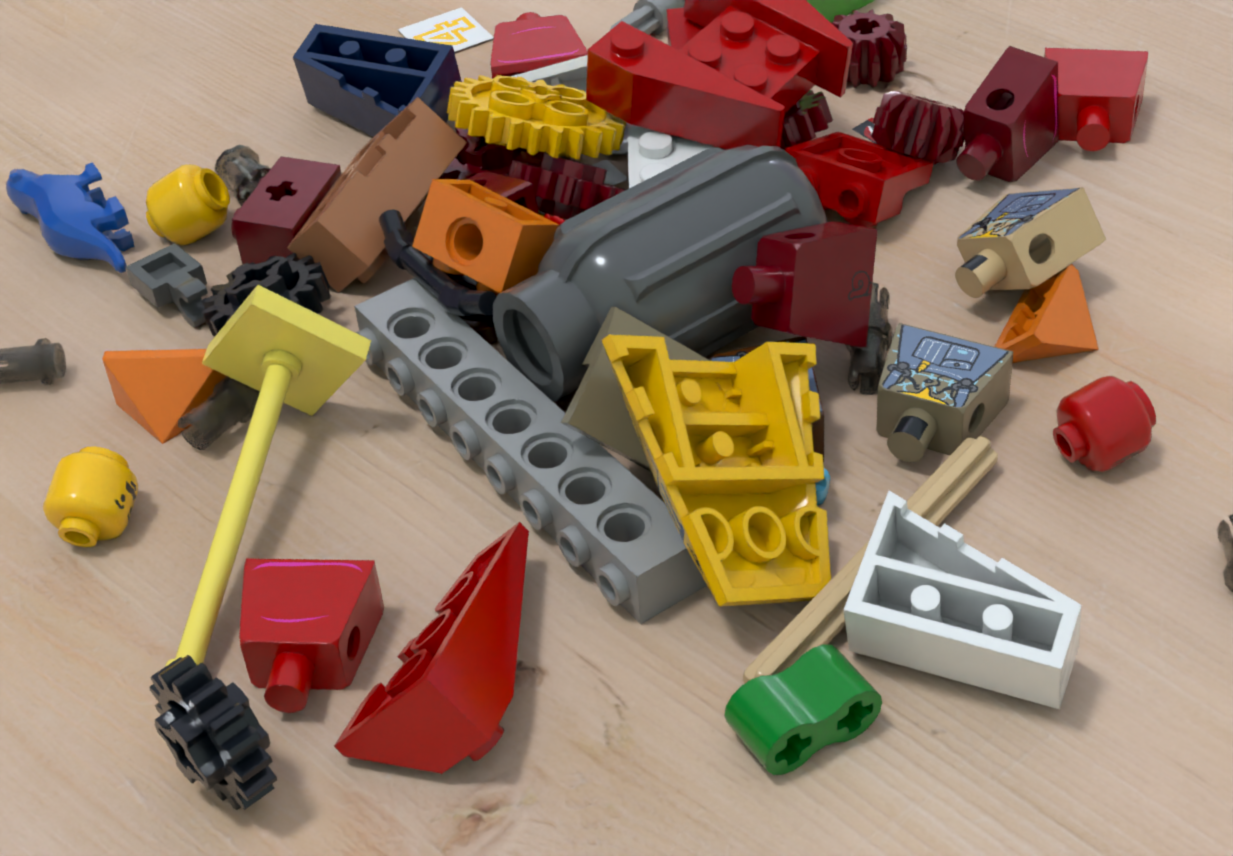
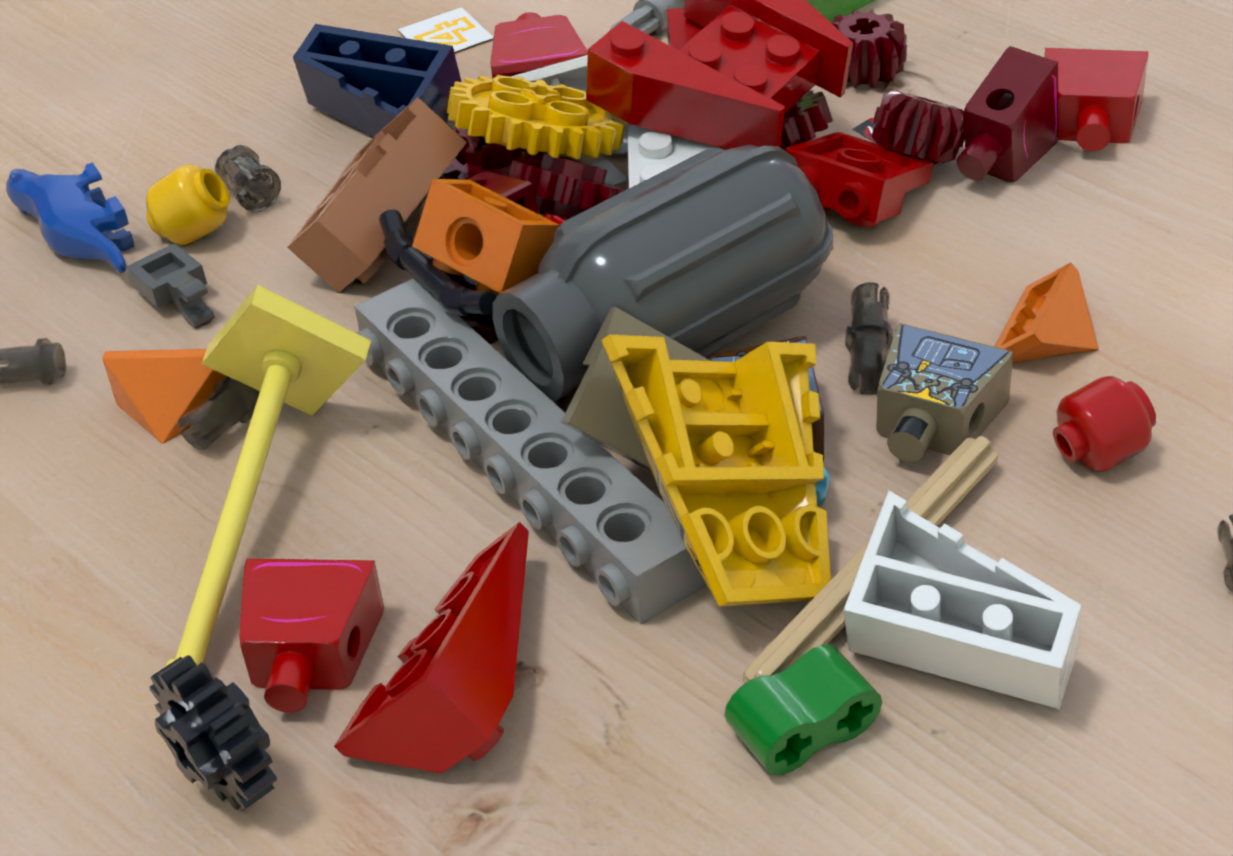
(90, 496): yellow head -> none
(280, 207): dark red brick -> none
(289, 277): black gear -> none
(812, 282): dark red torso -> none
(1026, 240): tan torso -> none

